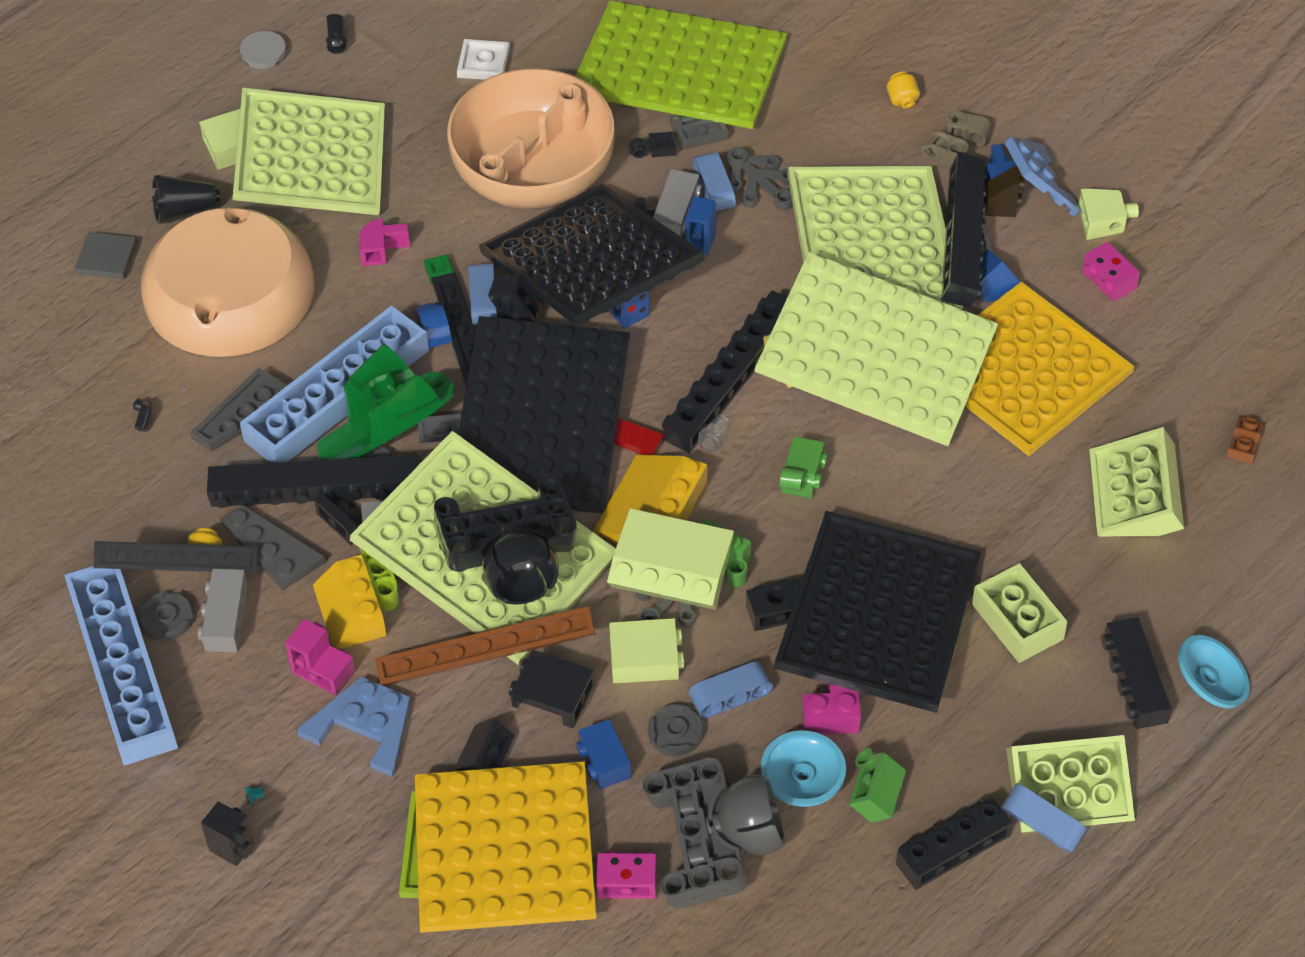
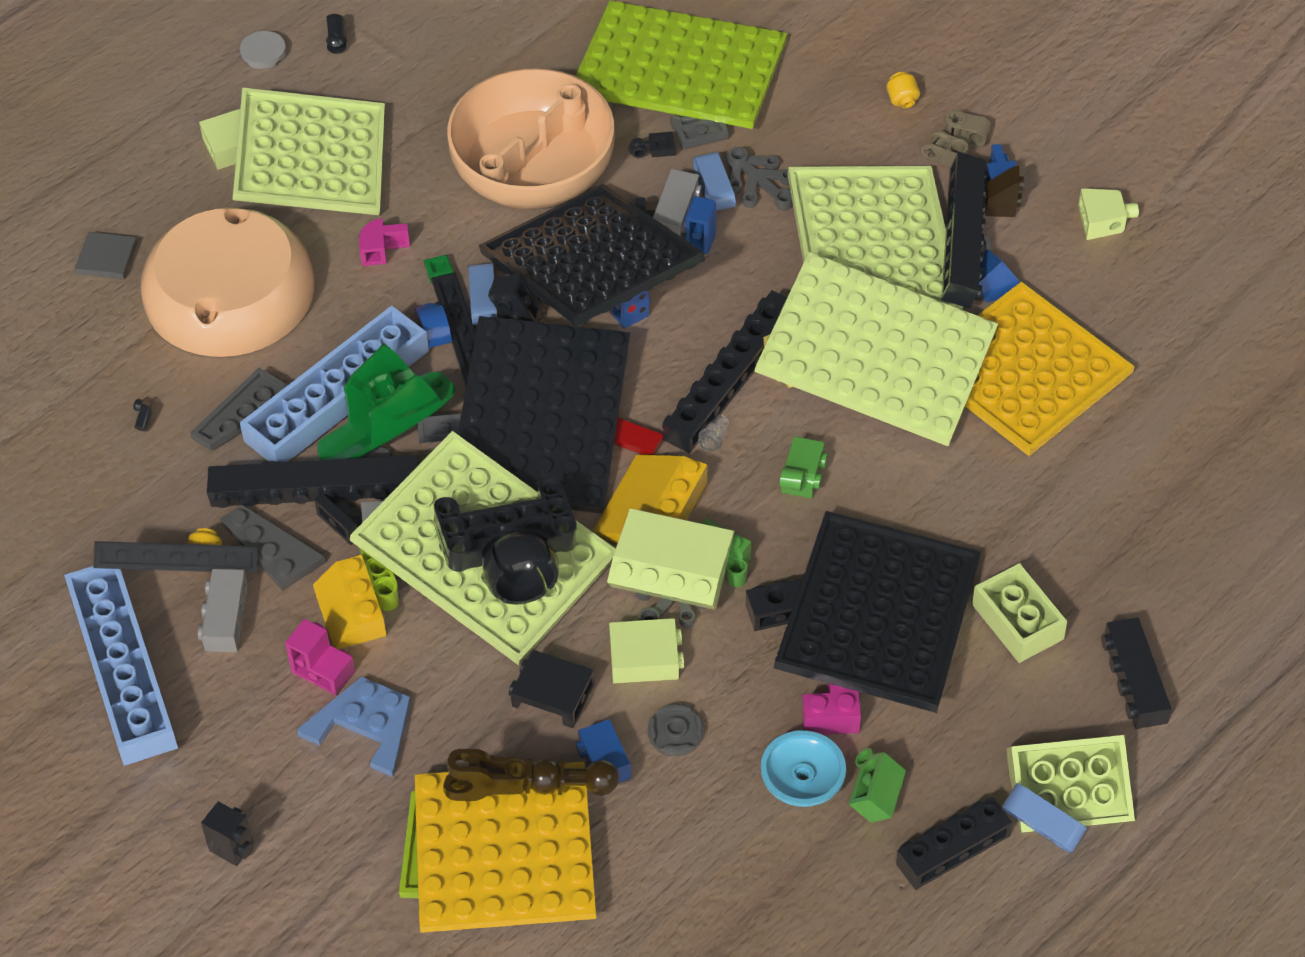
(166, 616): dark grey tile -> none
(181, 198): black cone -> none
(254, 793): teal piece -> none
(482, 59): white tile -> none
(485, 646): dark orange plate -> none
(485, 747): black panel -> none
(493, 776): none -> dark brown piece
(626, 875): dark pink brick -> none
(730, 689): medium blue beam -> none
(734, 823): dark grey beam -> none
(1032, 163): medium blue wing -> none
(1110, 271): dark pink brick -> none
(1137, 486): yellowish green slope -> none
(1213, 671): medium azure dish -> none
(1245, 439): dark orange slope -> none

